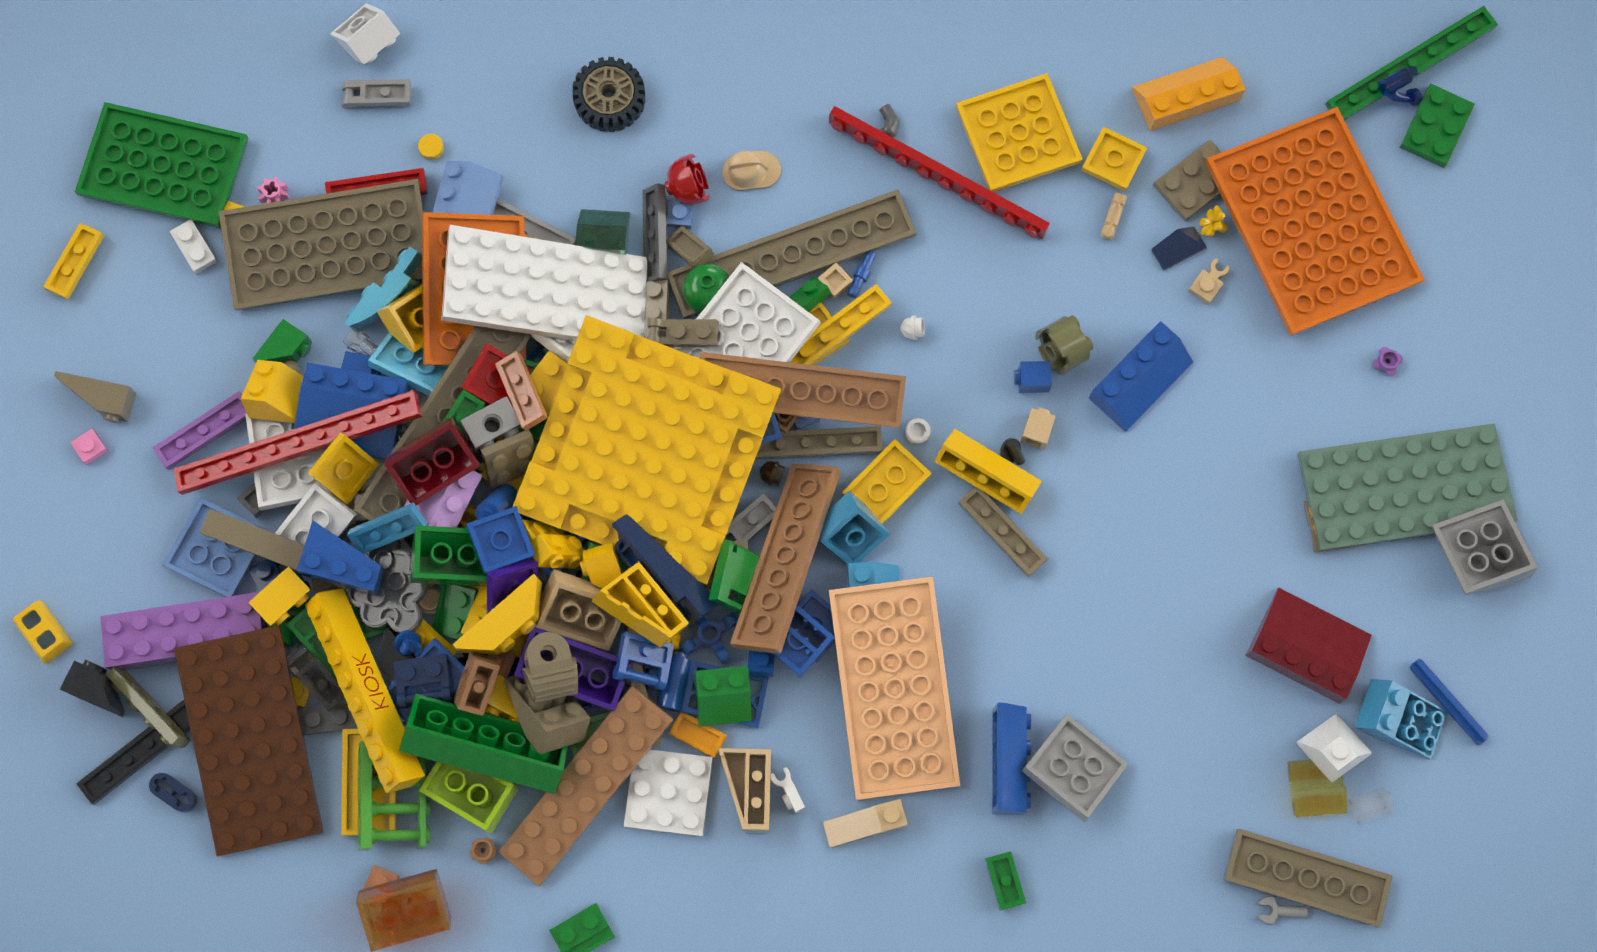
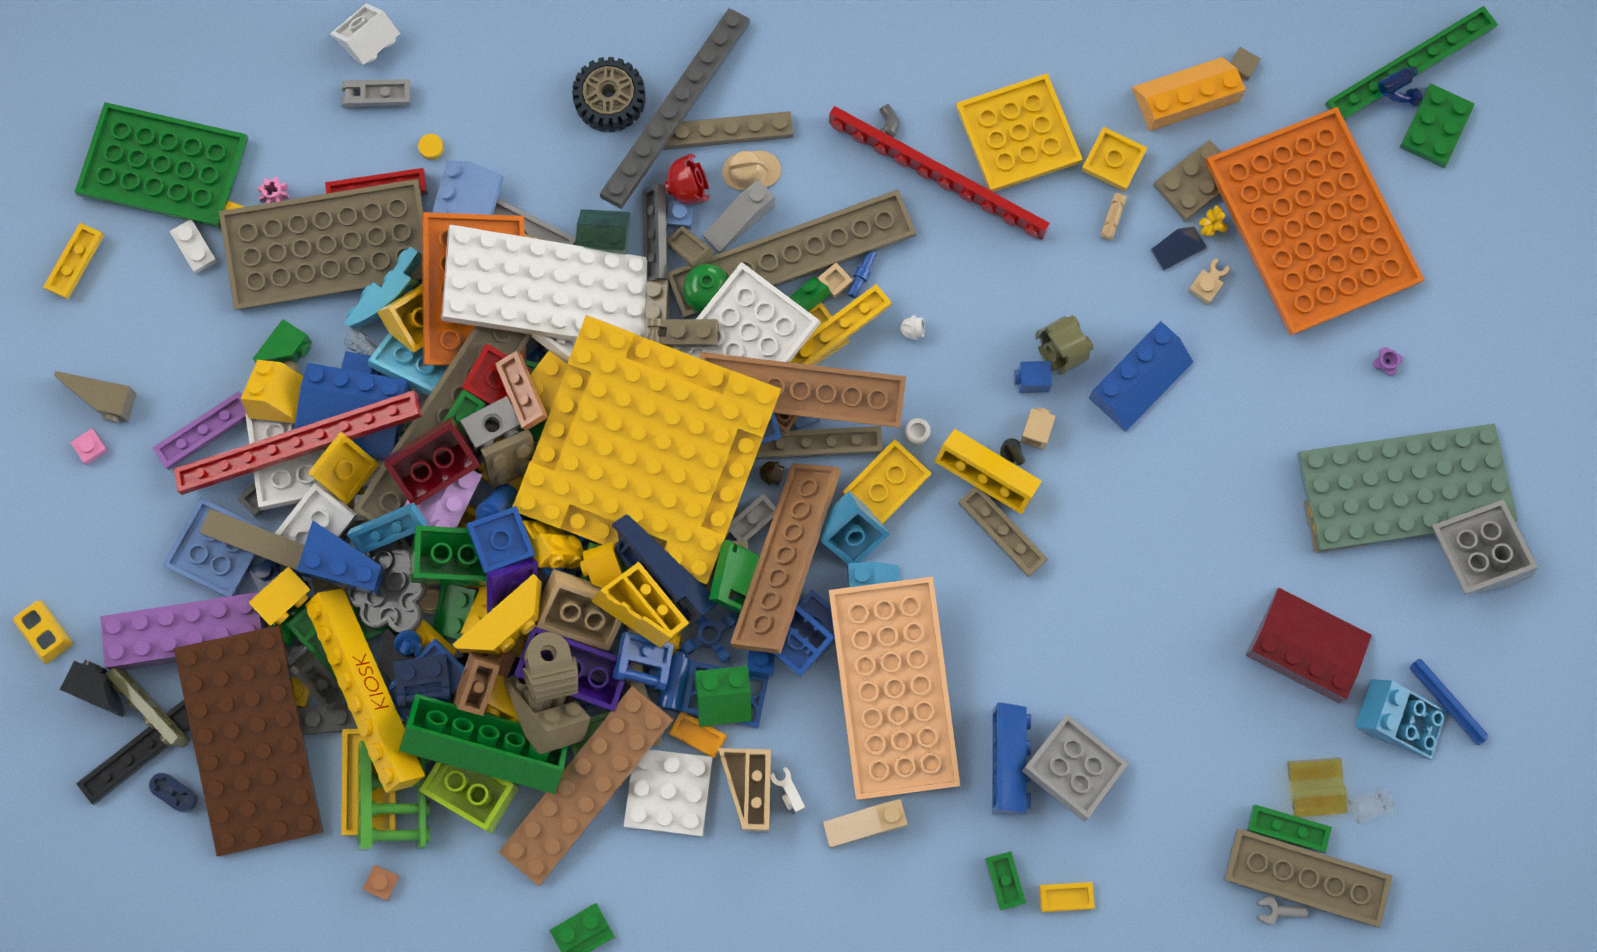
(403, 910): clear orange brick -> none
(476, 853): medium nougat plate -> none
(674, 108): none -> dark grey plate
(731, 130): none -> dark tan plate
(740, 216): none -> light grey slope
(1066, 897): none -> yellow tile
(1245, 63): none -> dark tan tile
(1289, 828): none -> green plate
(1334, 748): white slope -> none

